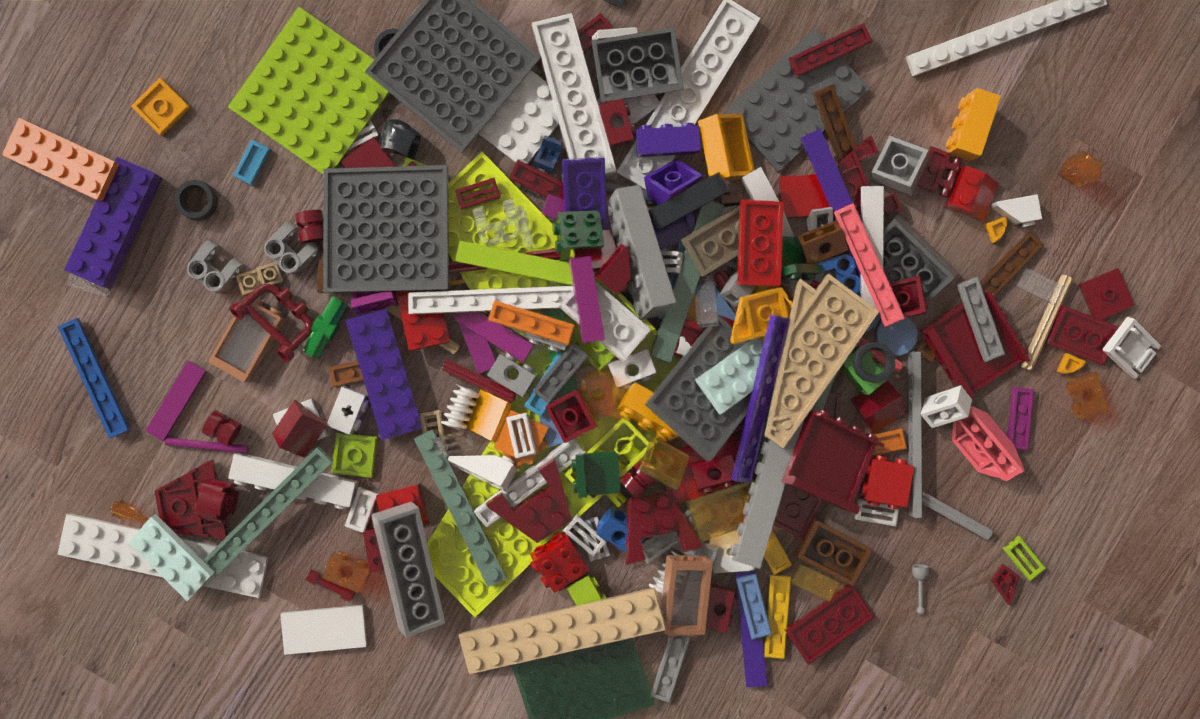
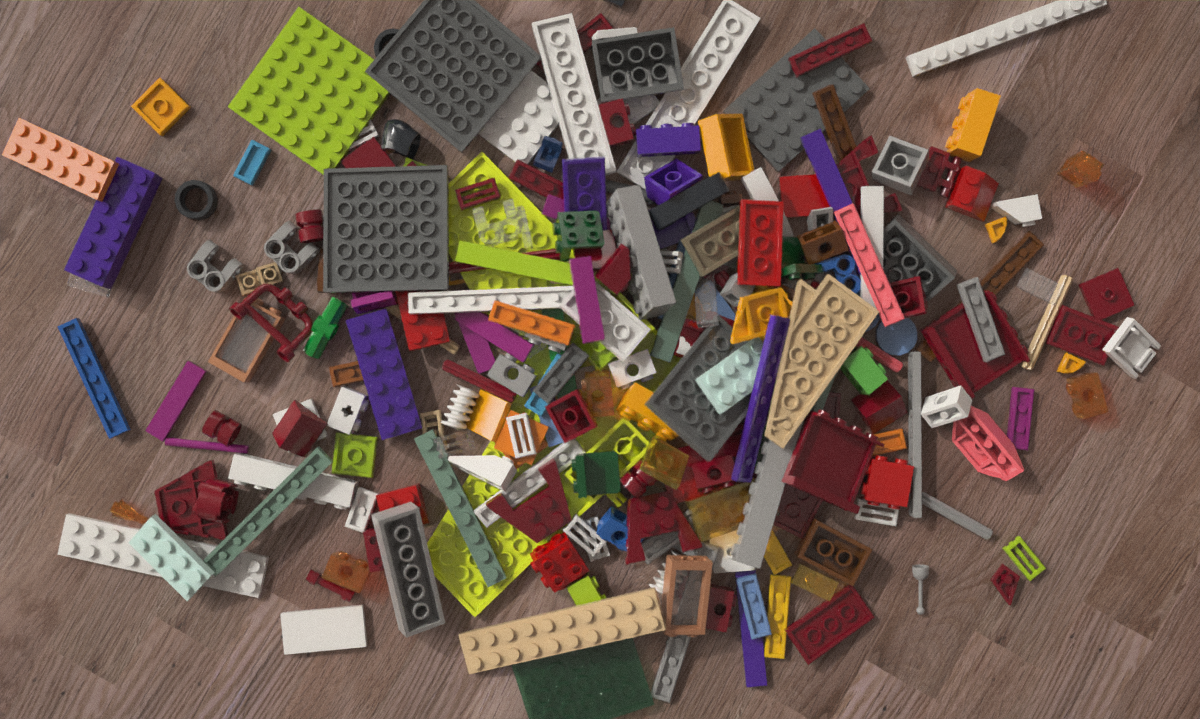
(885, 350): black tyre -> none

